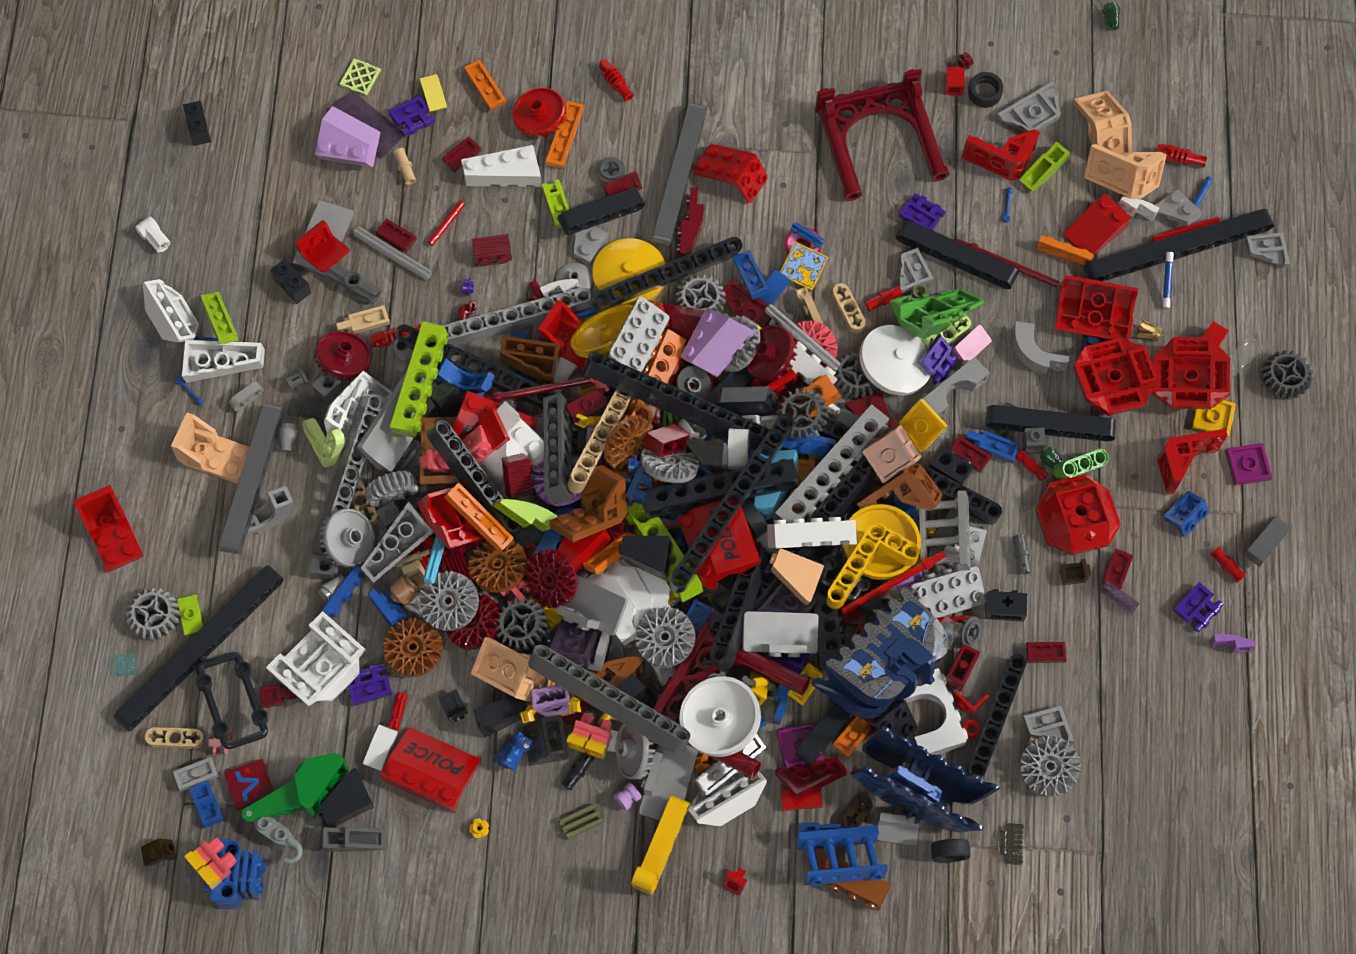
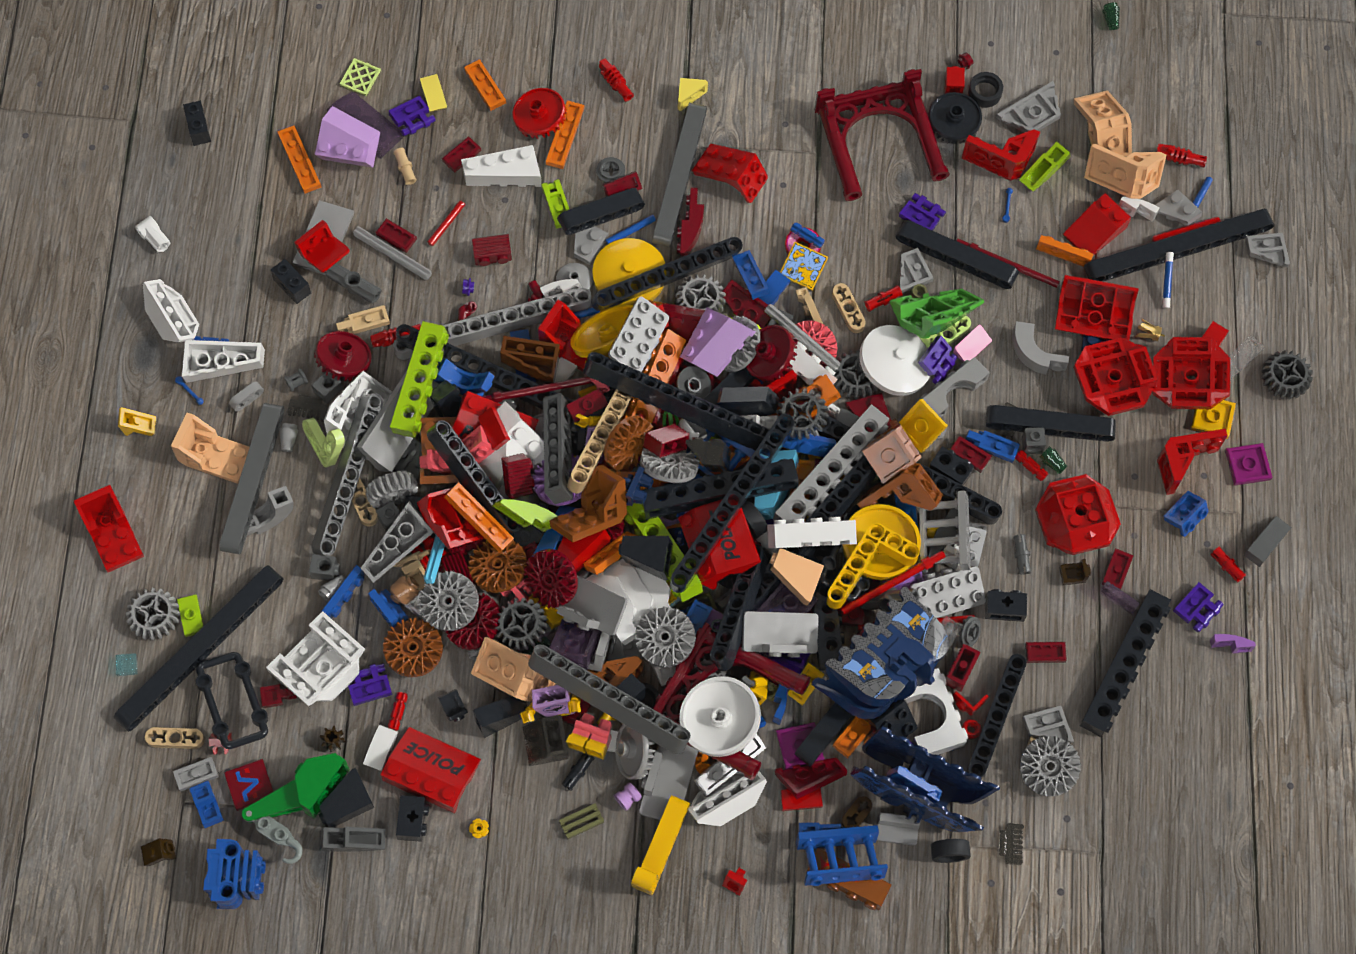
(133, 421): none -> yellow slope
(208, 864): coral hips -> none
(219, 318): lime plate -> none
(299, 159): none -> orange plate
(336, 742): none -> dark brown gear
(347, 537): light grey wheel -> none
(408, 807): none -> black brick
(513, 751): blue animal -> none
(628, 231): none -> blue bar
(633, 465): blue plate -> none
(690, 91): none -> light yellow slope
(738, 448): white slope -> none
(955, 117): none -> black wheel
(1073, 464): bright green beam -> none
(1092, 720): none -> black brick

